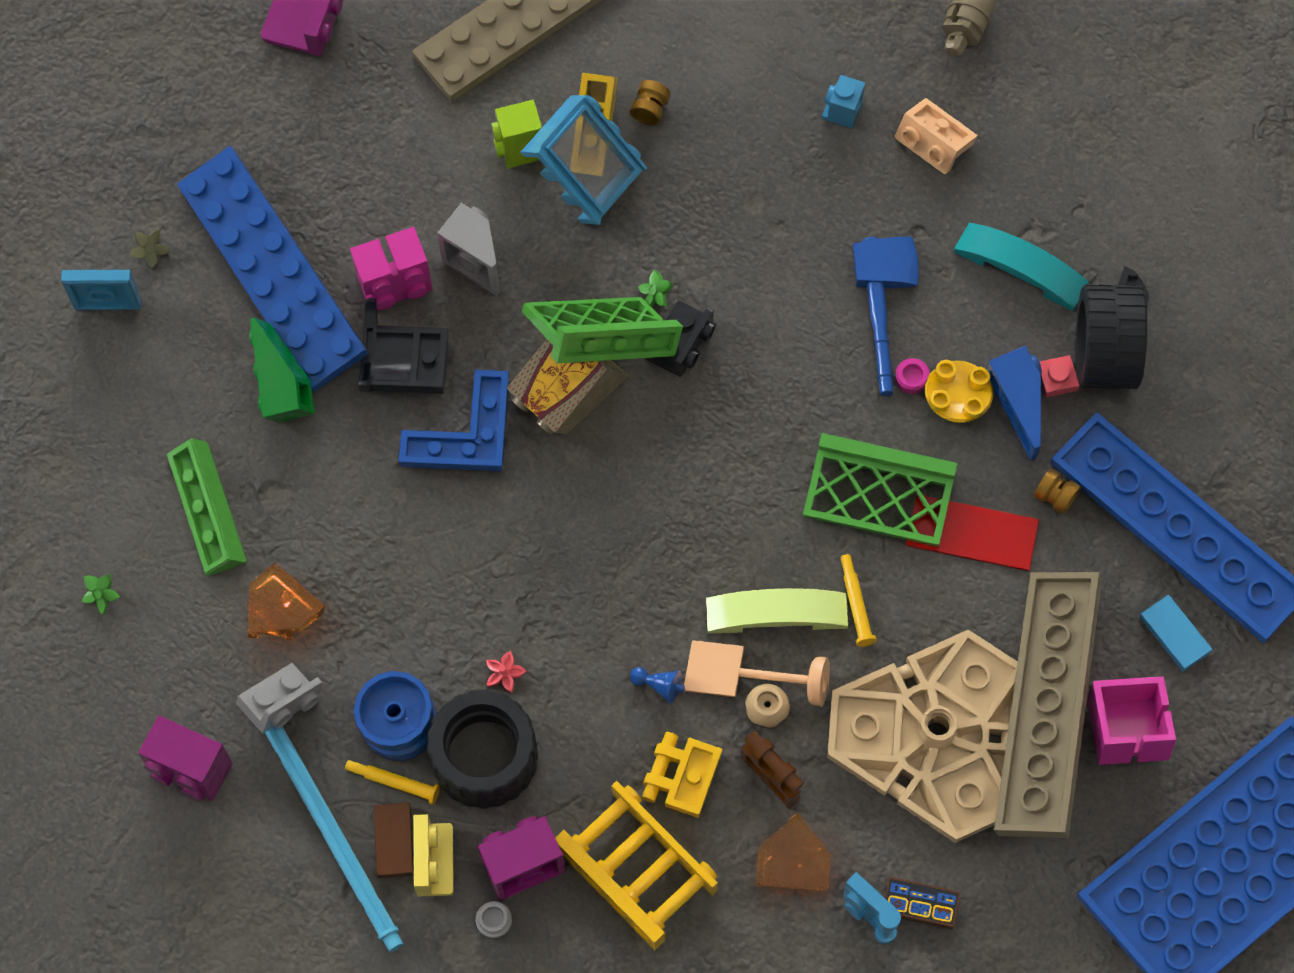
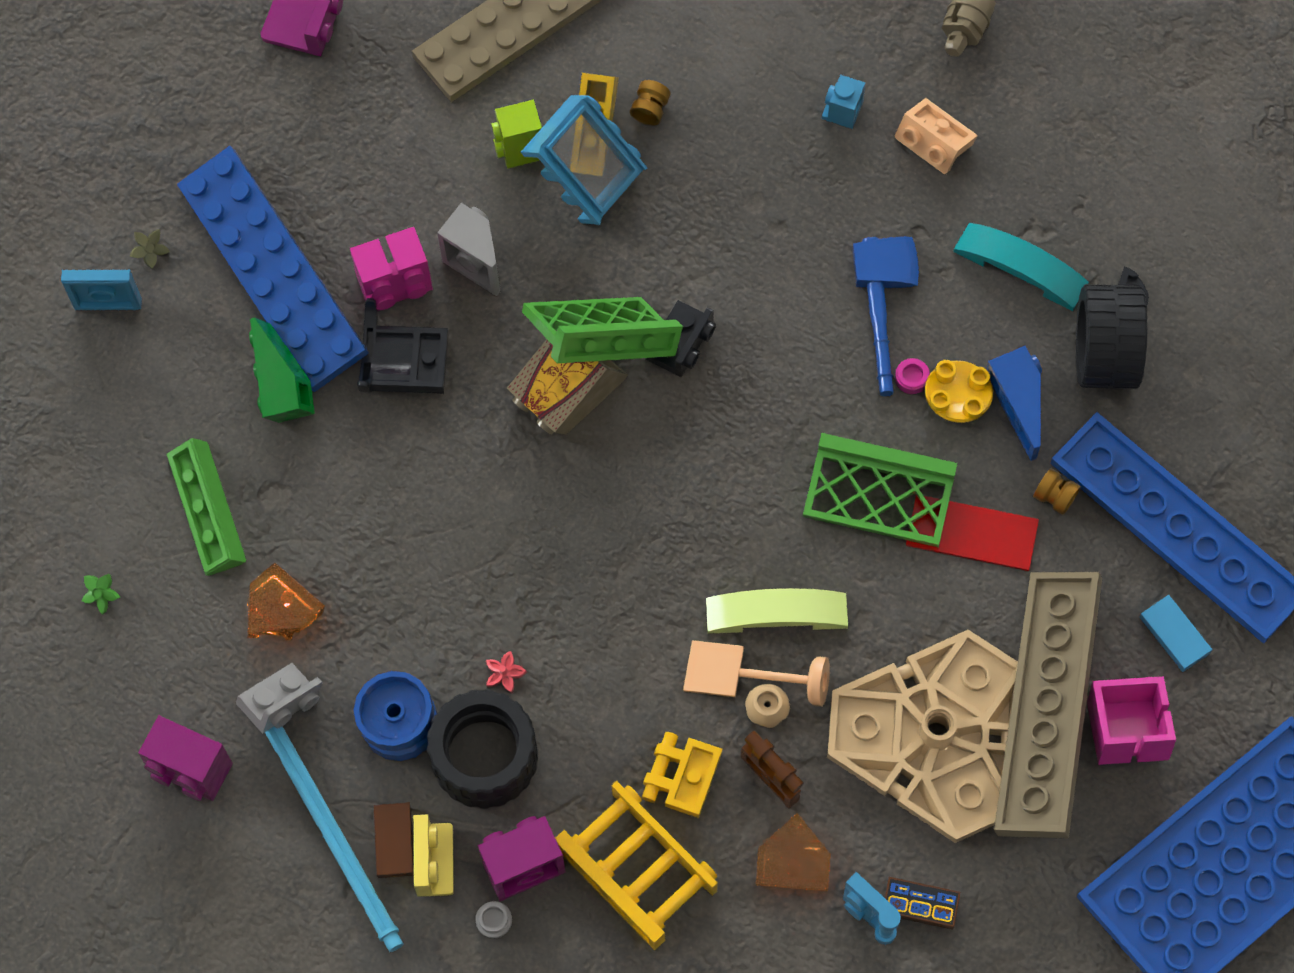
(395, 781): yellow piece -> none
(466, 451): blue plate -> none
(656, 289): bright green plant -> none
(665, 684): blue piece -> none
(857, 604): yellow piece -> none
(1058, 376): coral plate -> none

